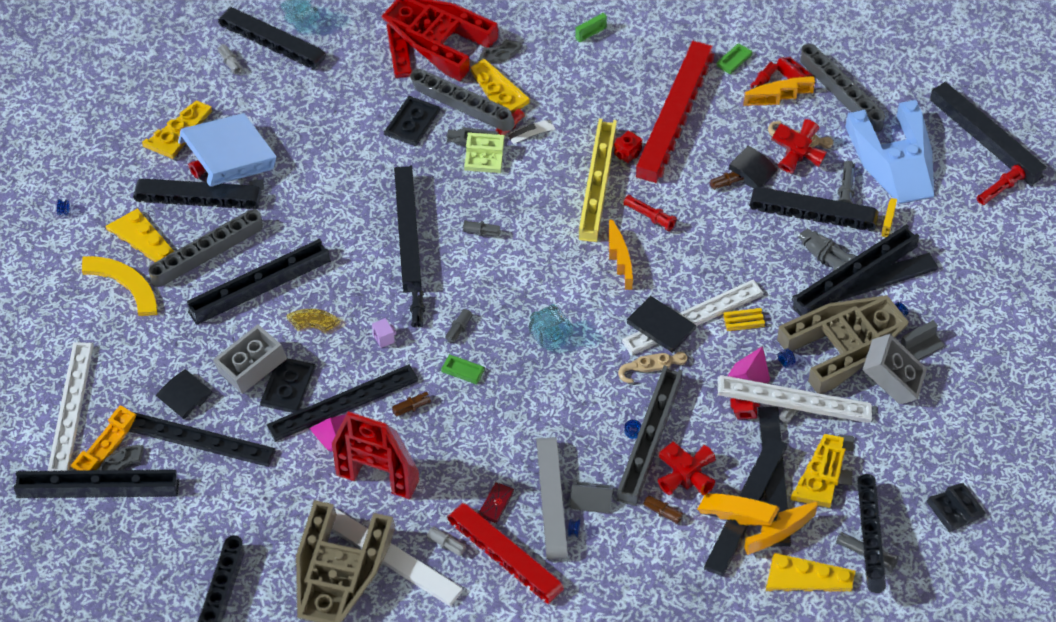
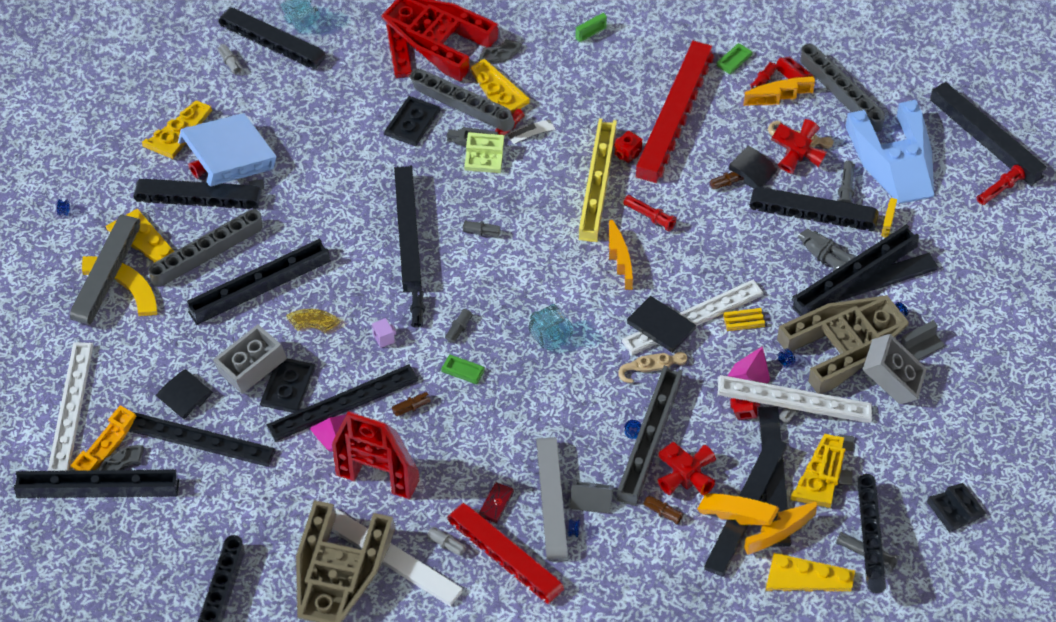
(105, 269): none -> dark grey beam

